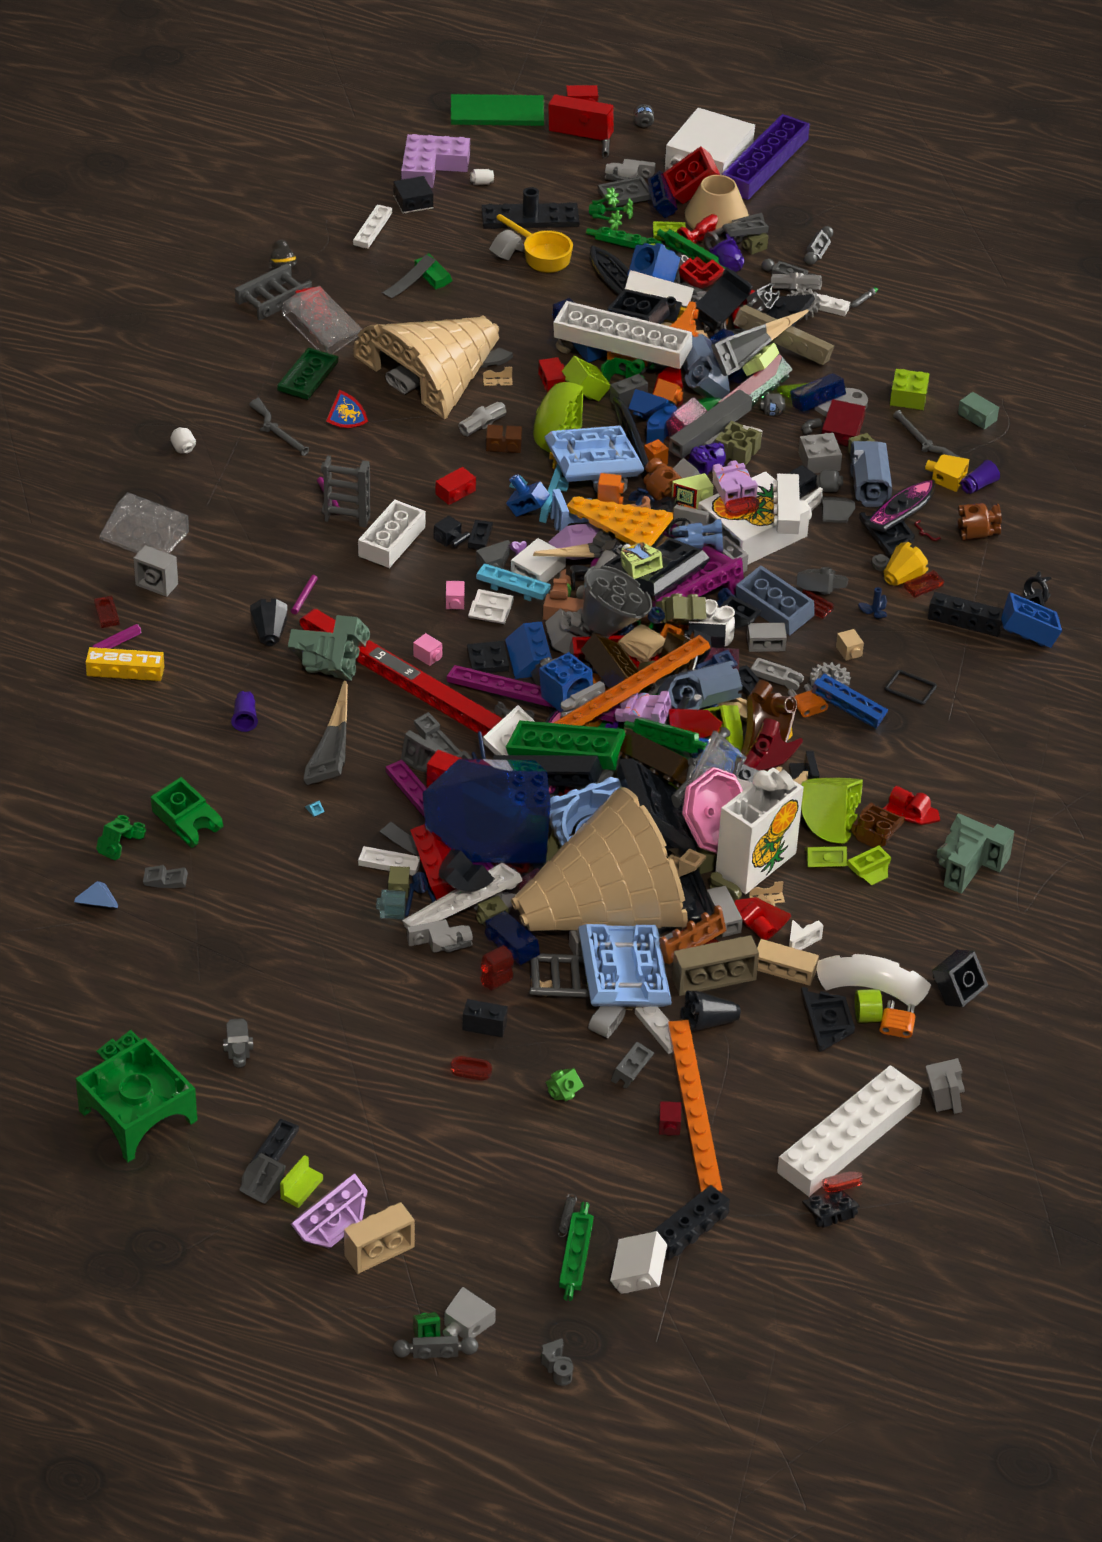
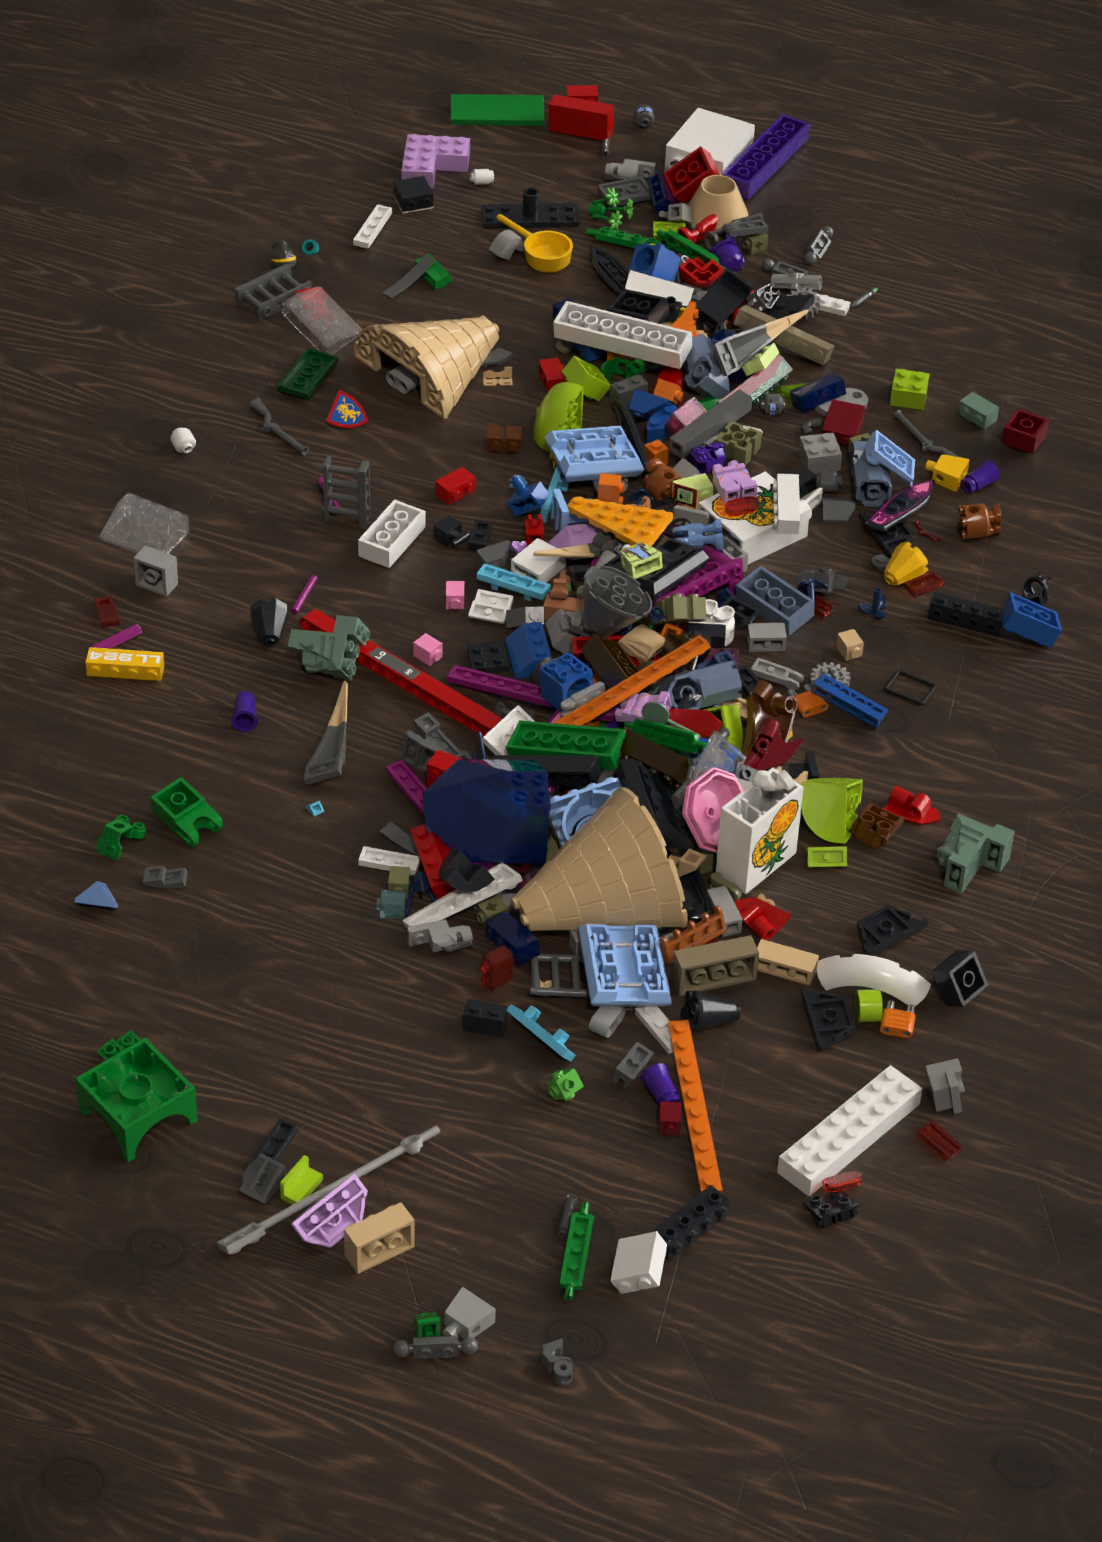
(238, 1042): dark grey hinge -> none
(252, 1232): none -> light grey bar
(308, 243): none -> teal piece
(471, 1068): clear red tile -> none
(481, 418): light grey piece -> none
(518, 616): none -> dark grey slope
(533, 529): none -> red brick
(556, 1041): none -> medium azure hinge
(659, 713): none -> sand green piece
(660, 1084): none -> dark purple plant
(678, 213): none -> light grey brick
(777, 888): tan piece -> none
(803, 938): white slope -> none
(810, 584): none -> dark blue plant
(871, 865): lime slope -> none
(886, 453): none -> light blue slope
(887, 928): none -> black wing
(942, 1139): none -> clear red tile
(1025, 431): none -> dark red brick

